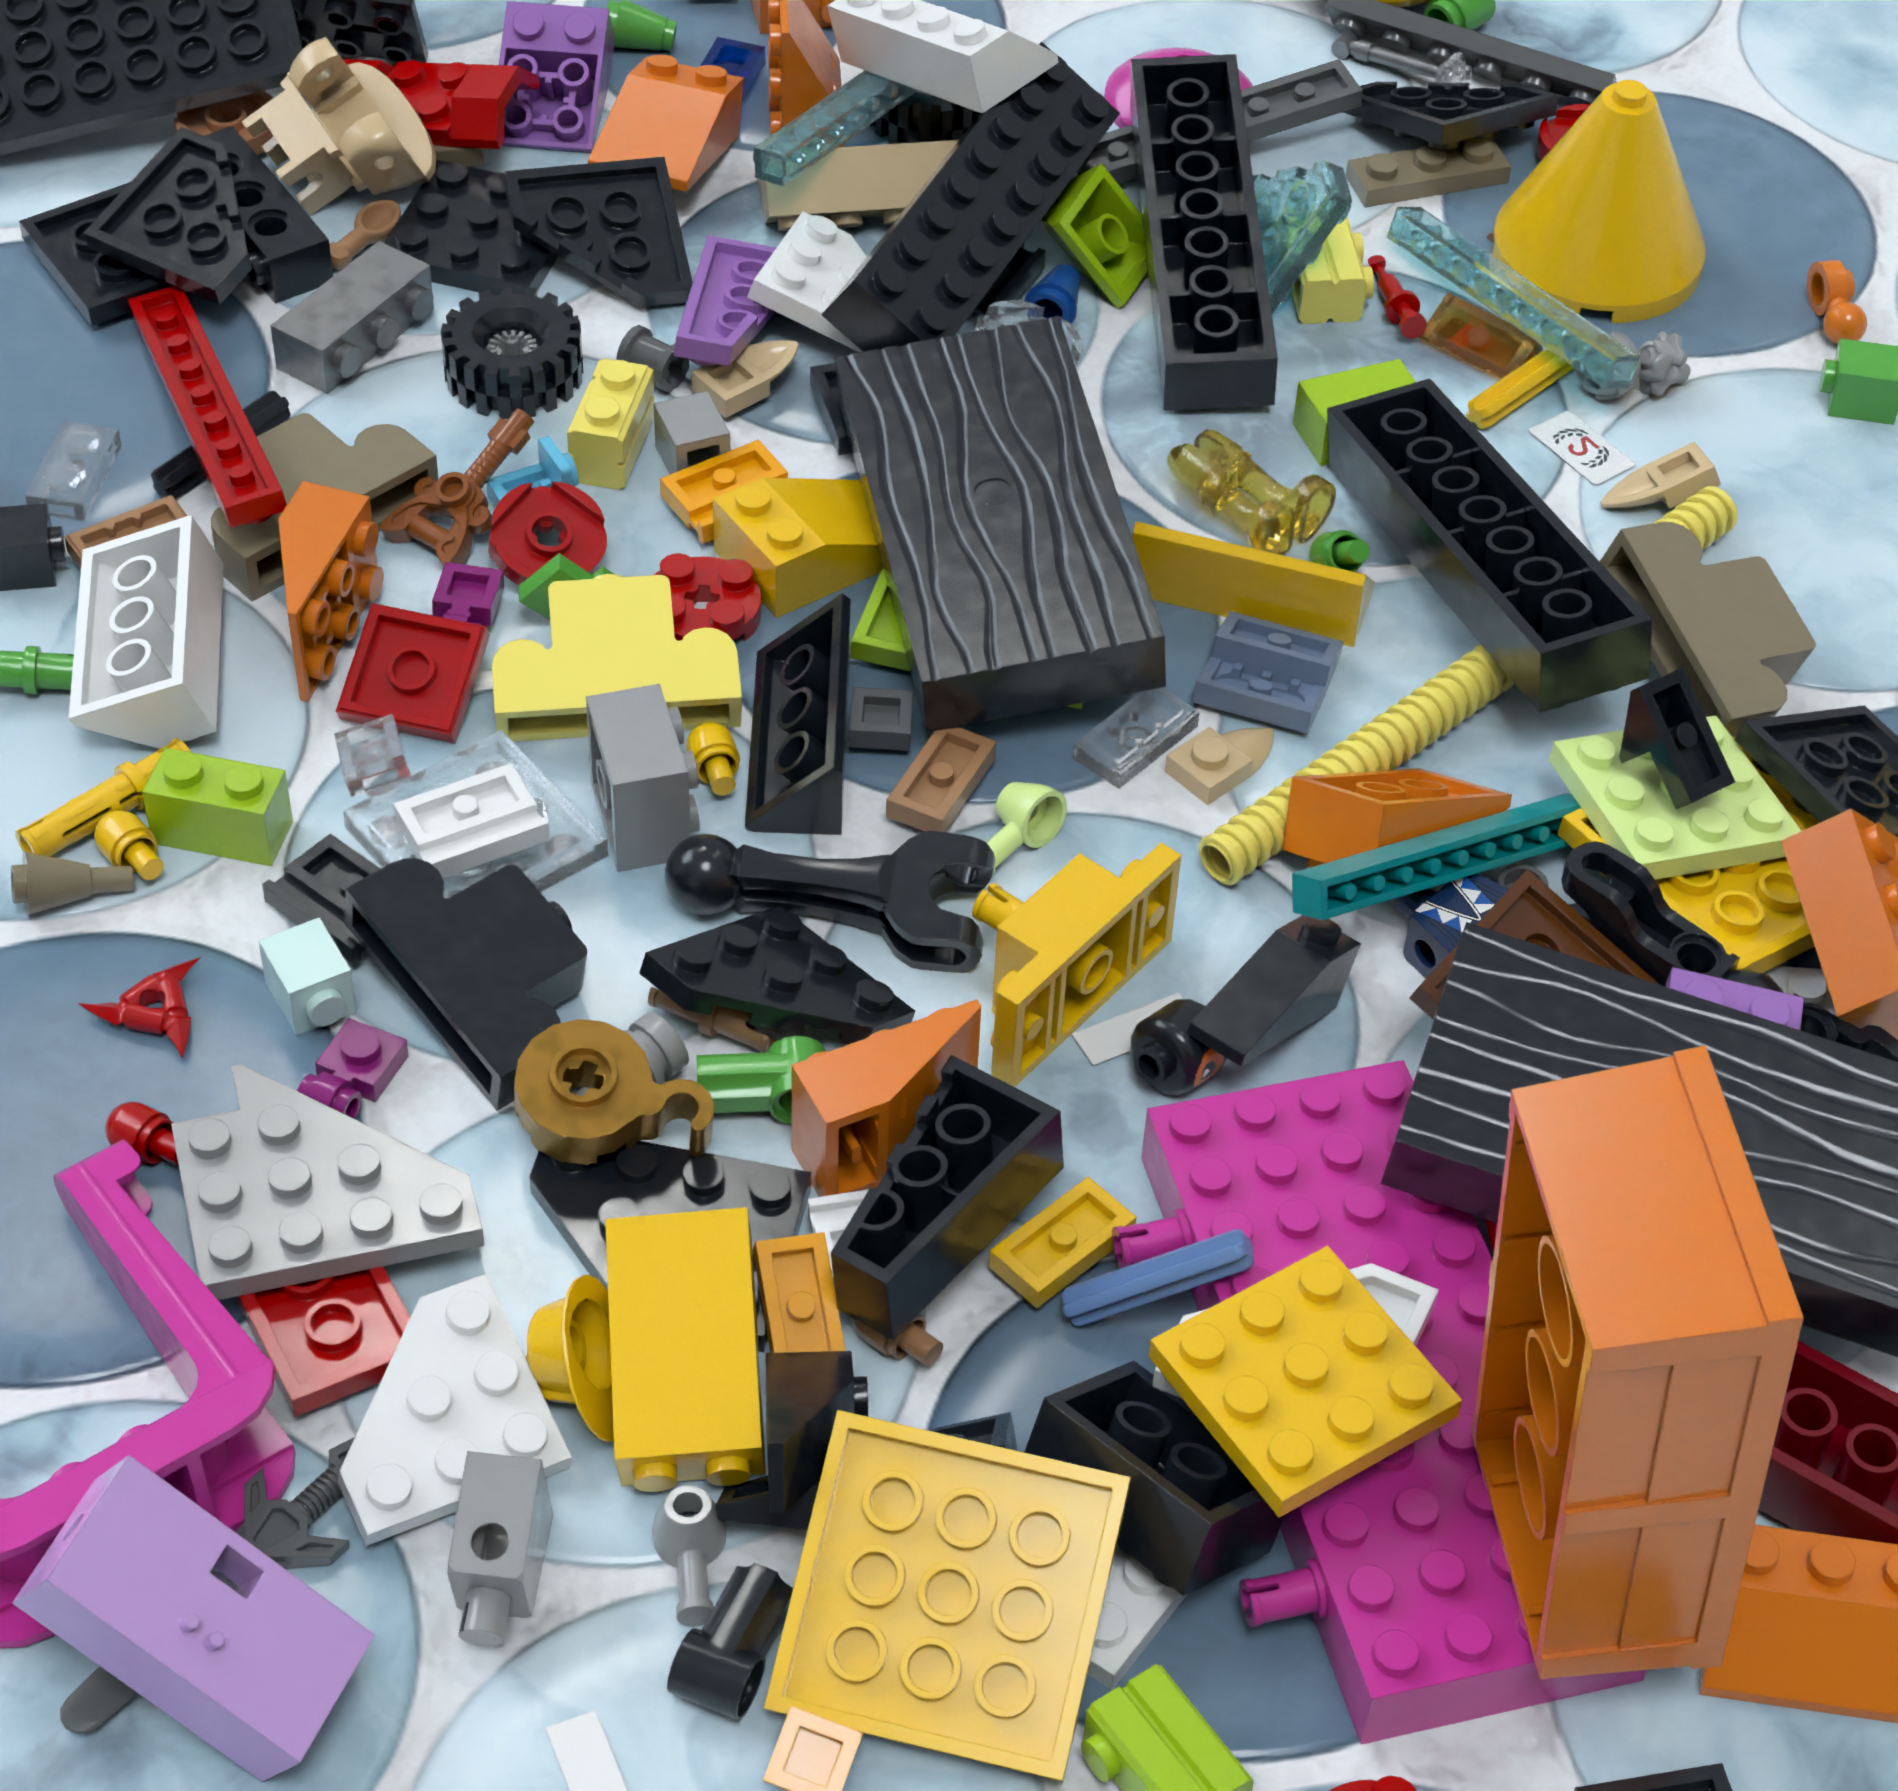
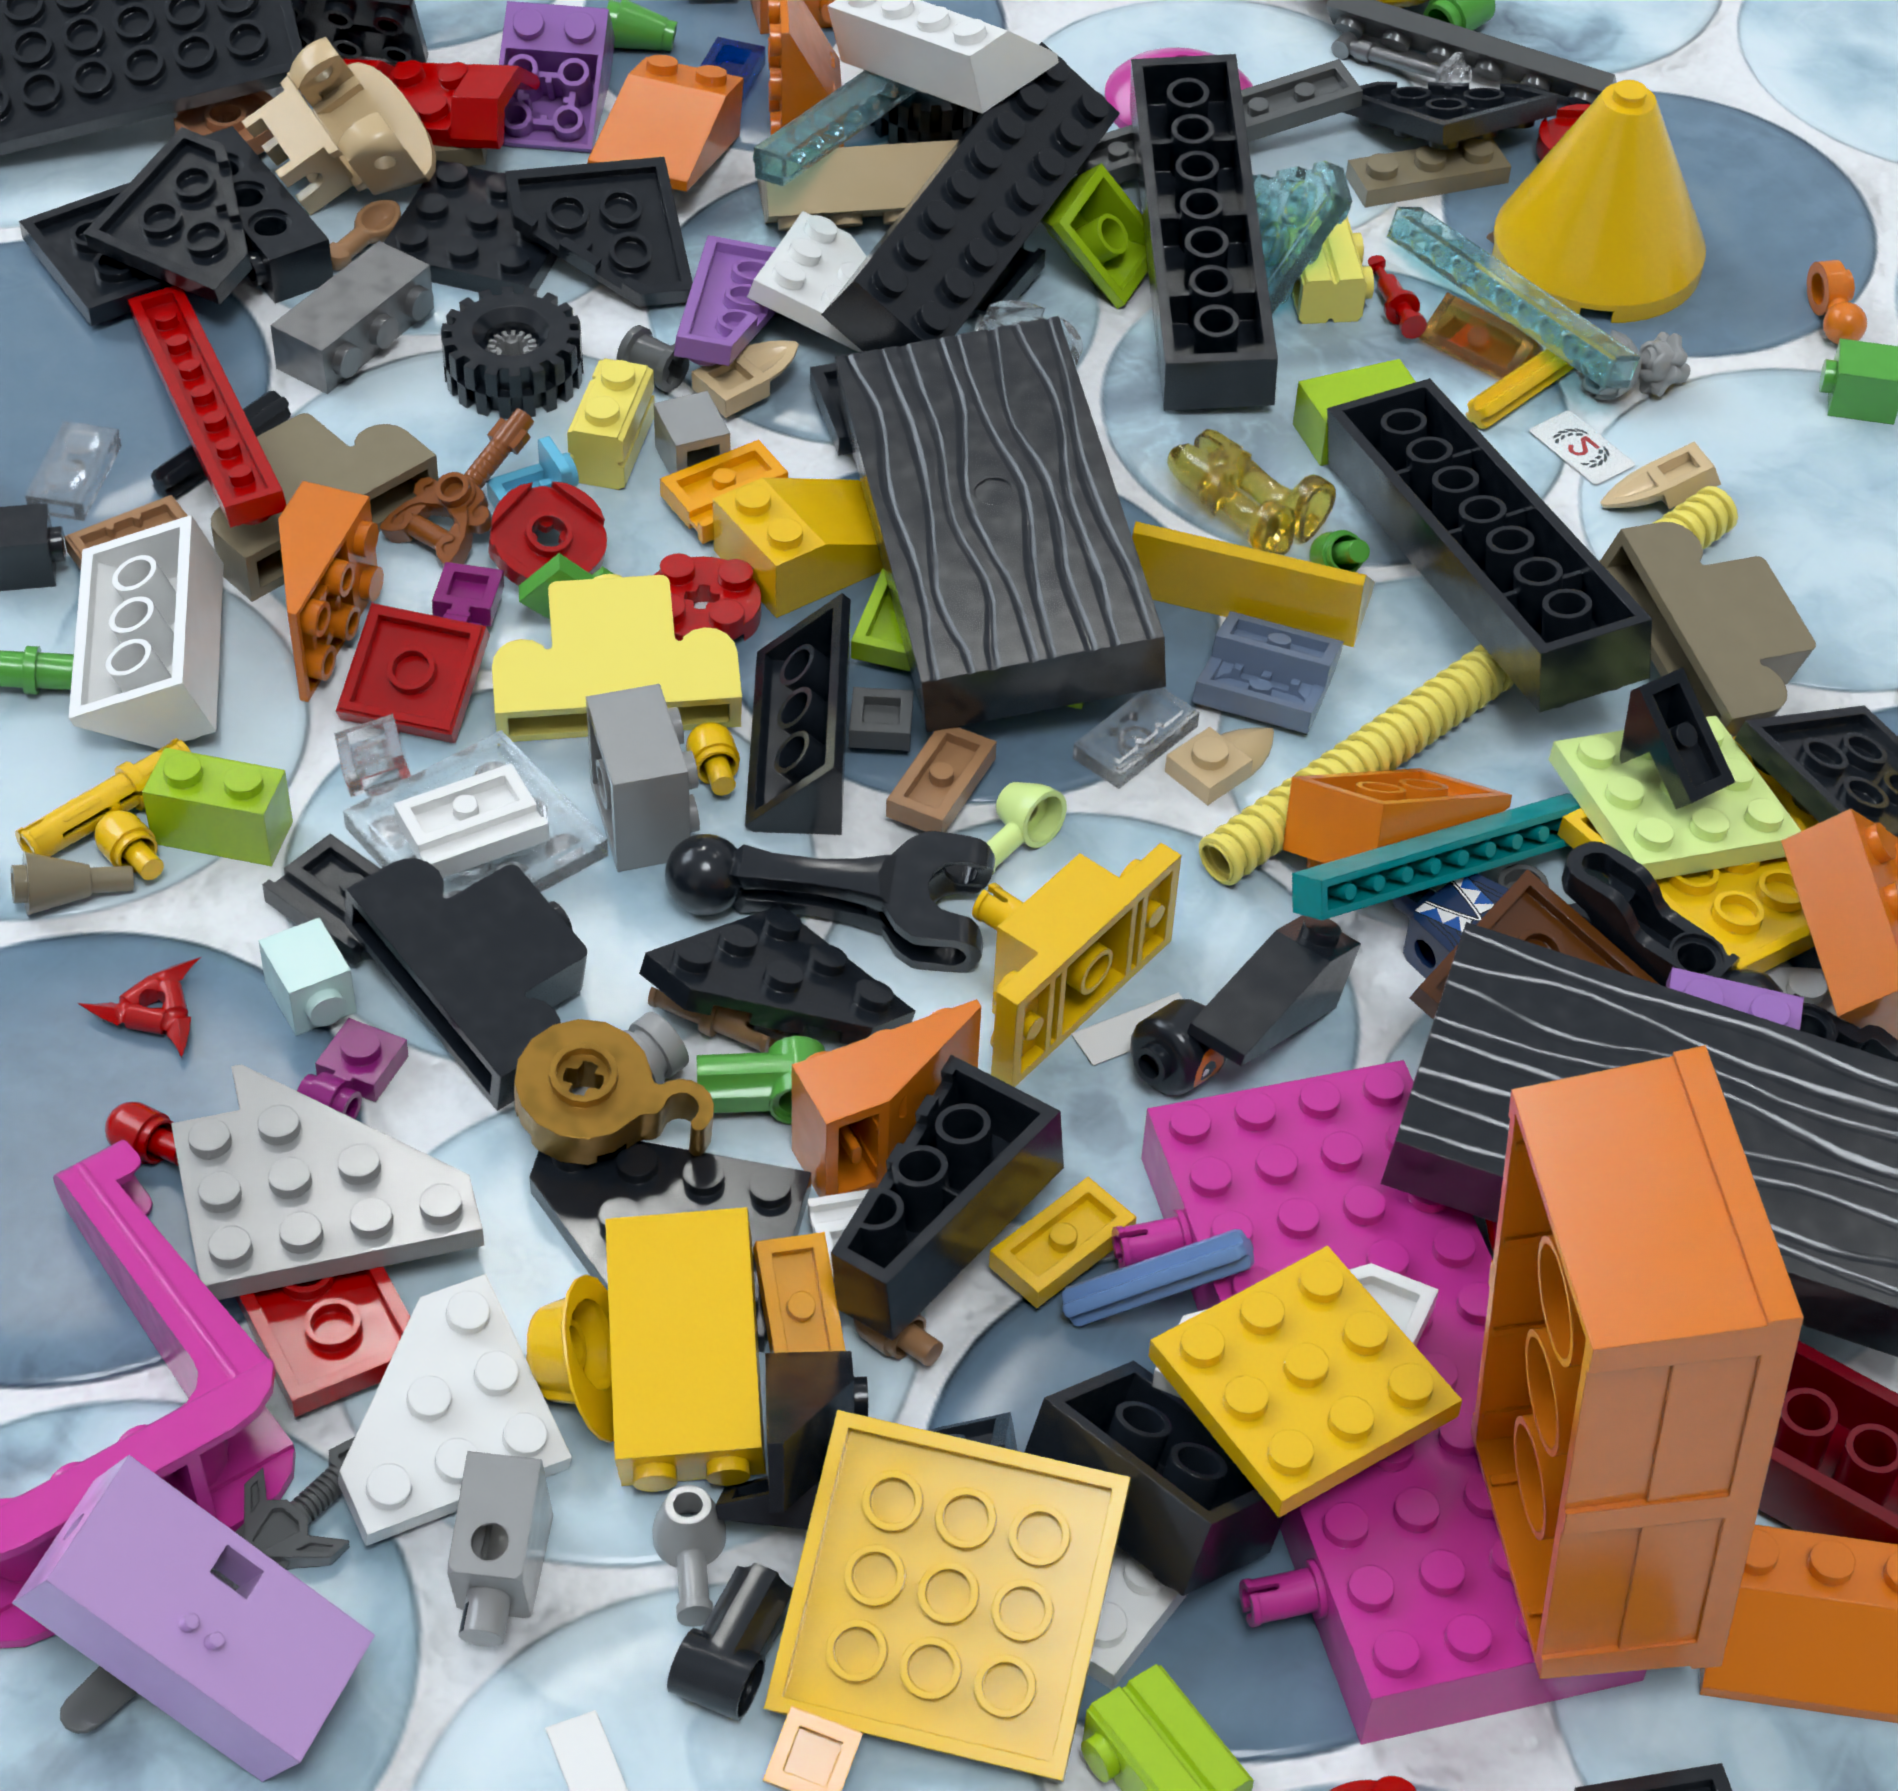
(1057, 293): blue cone -> none

